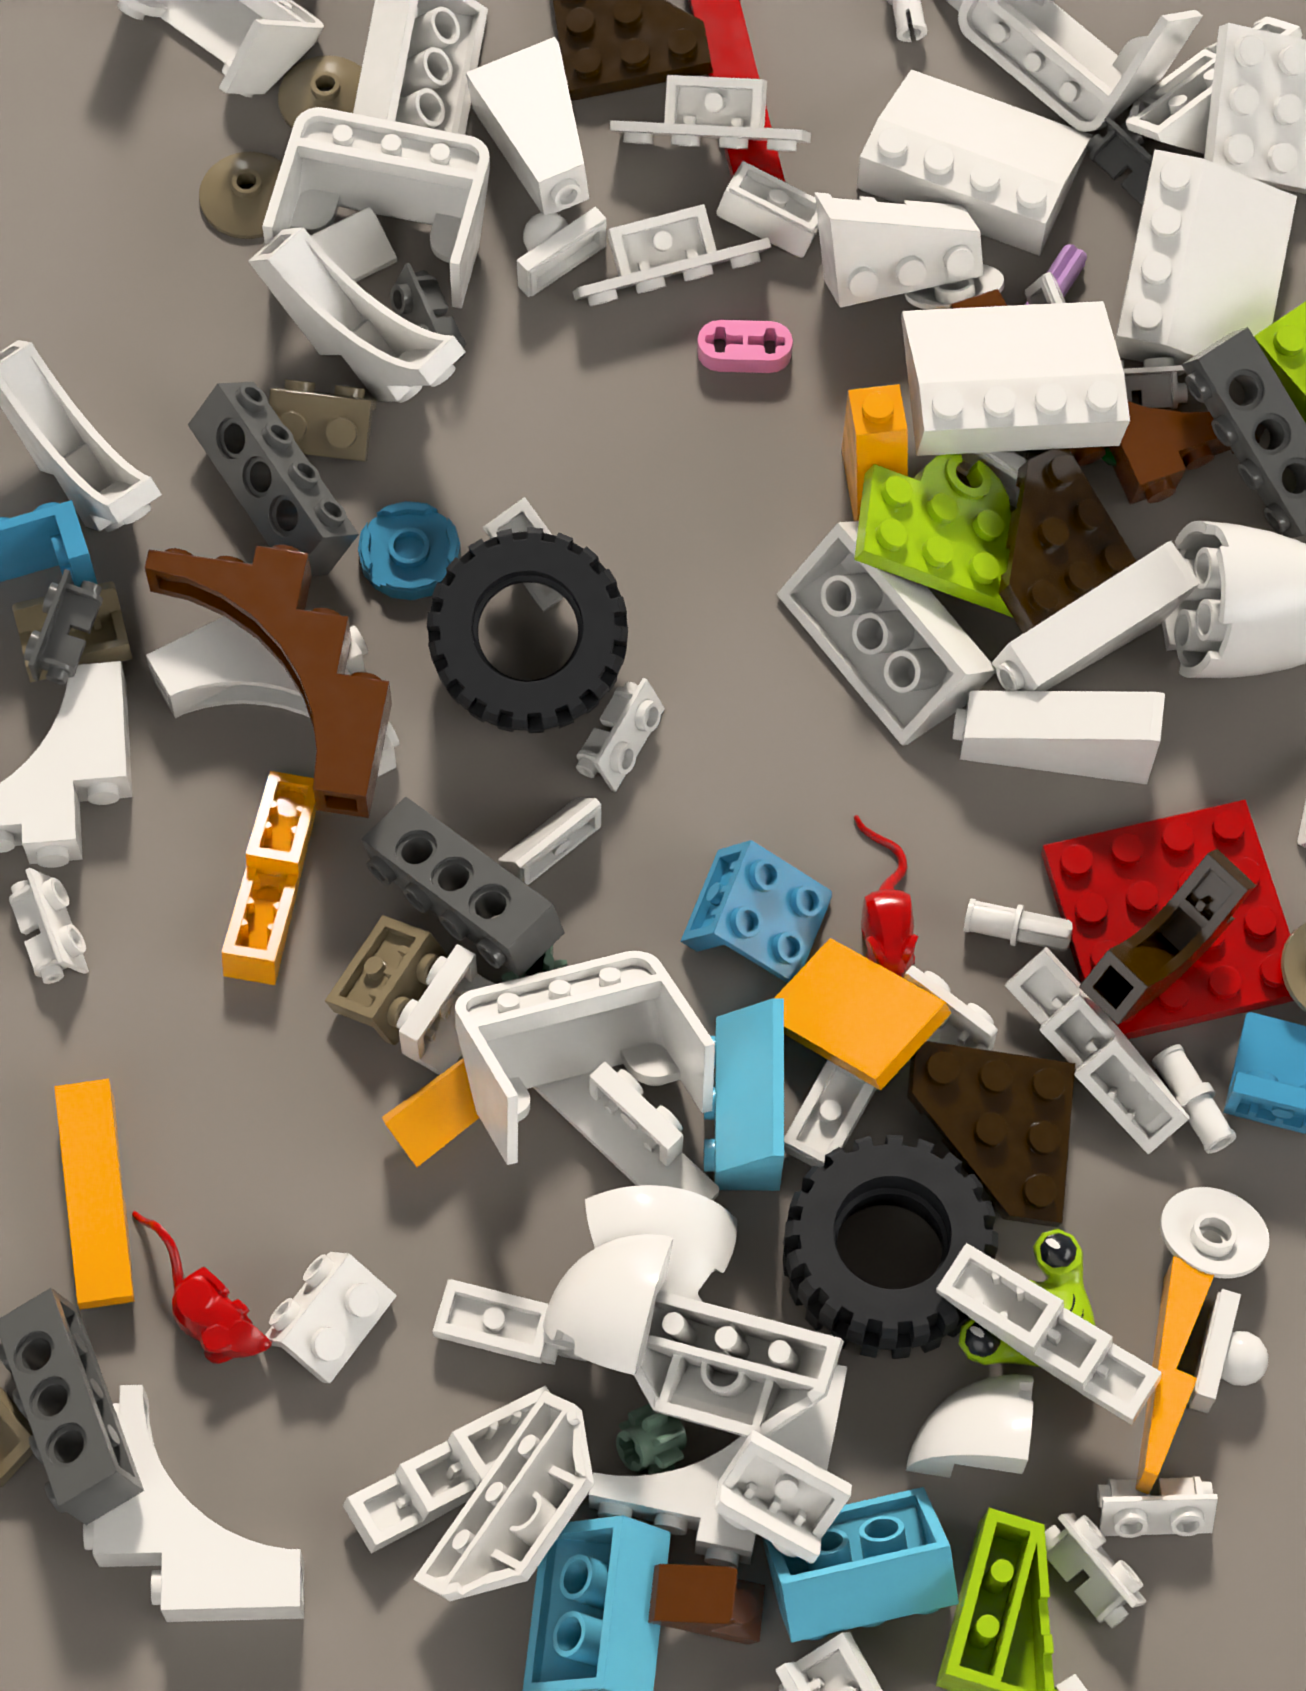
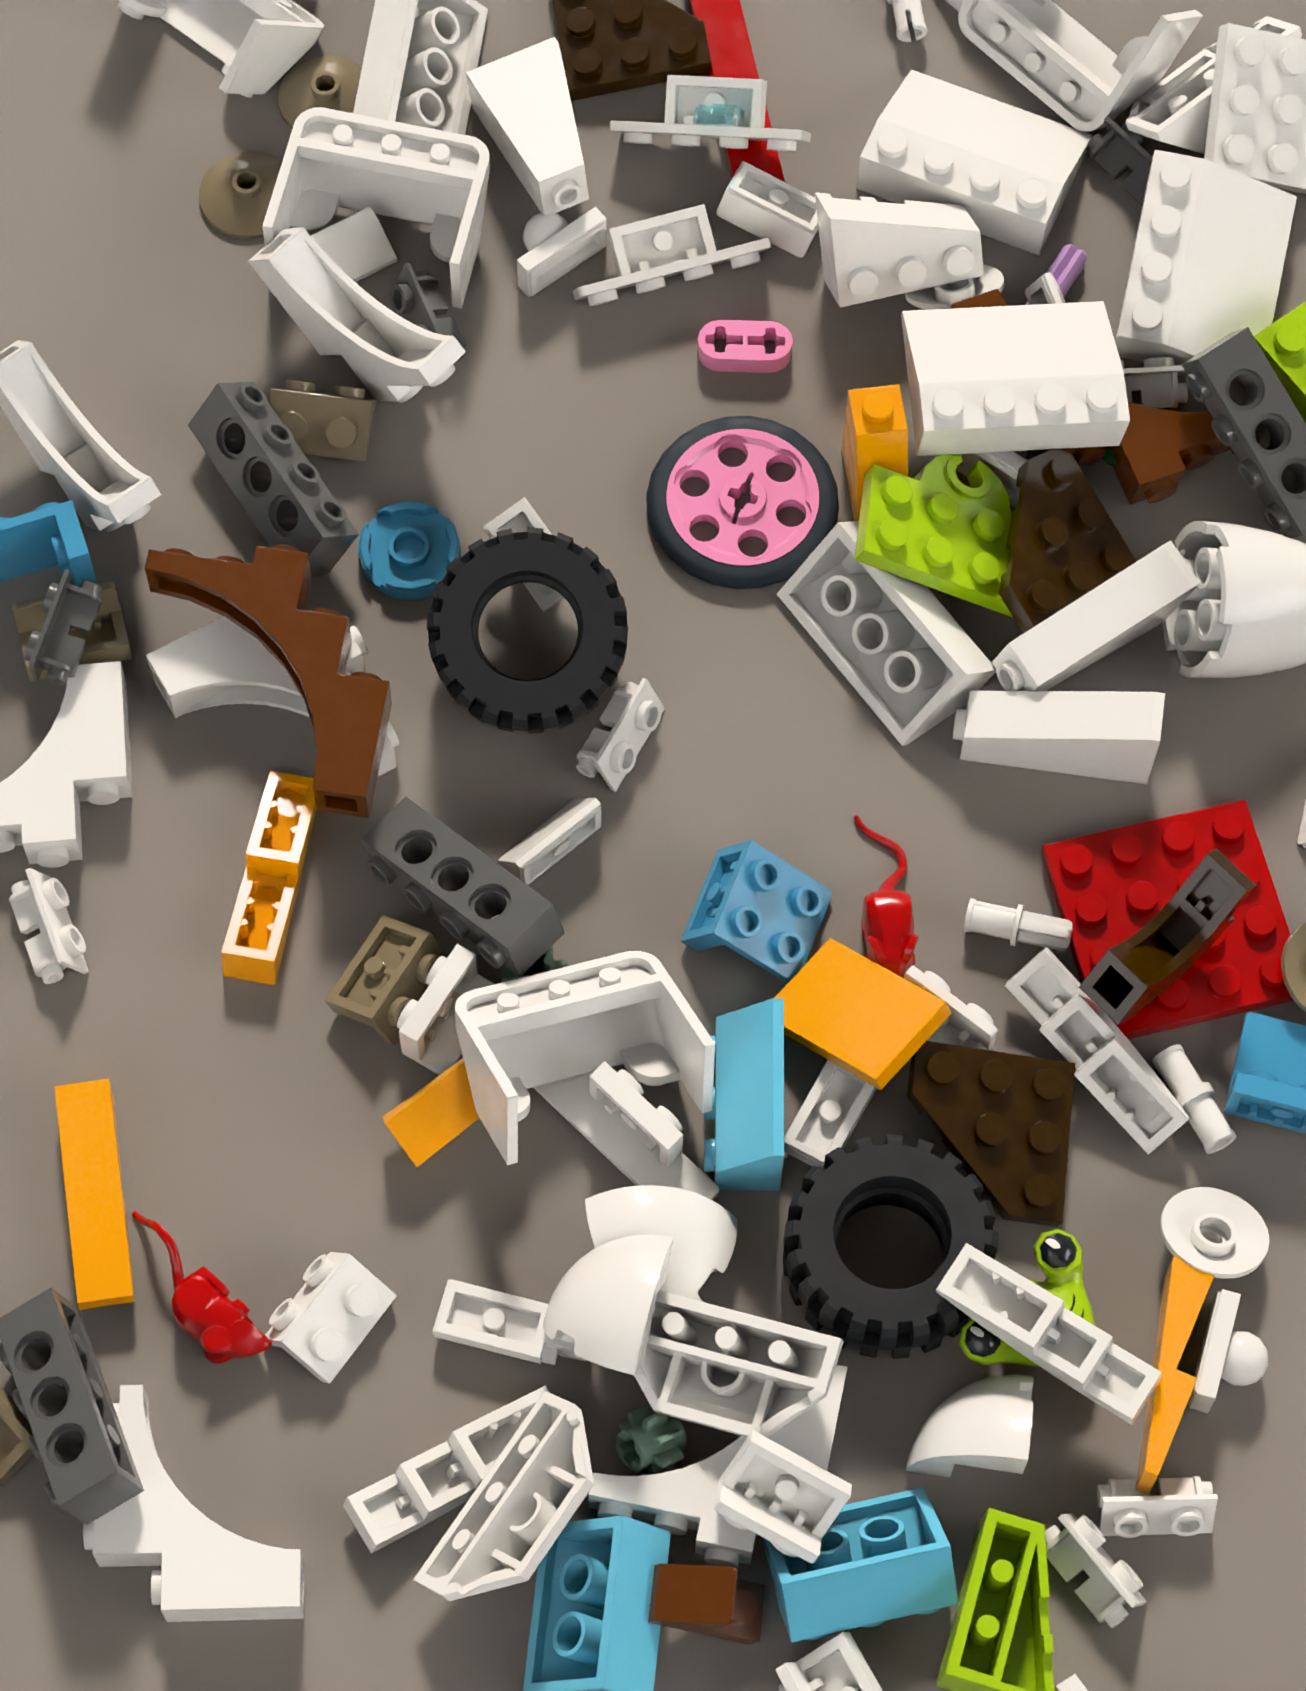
(719, 115): none -> clear light blue tile
(720, 559): none -> wedge

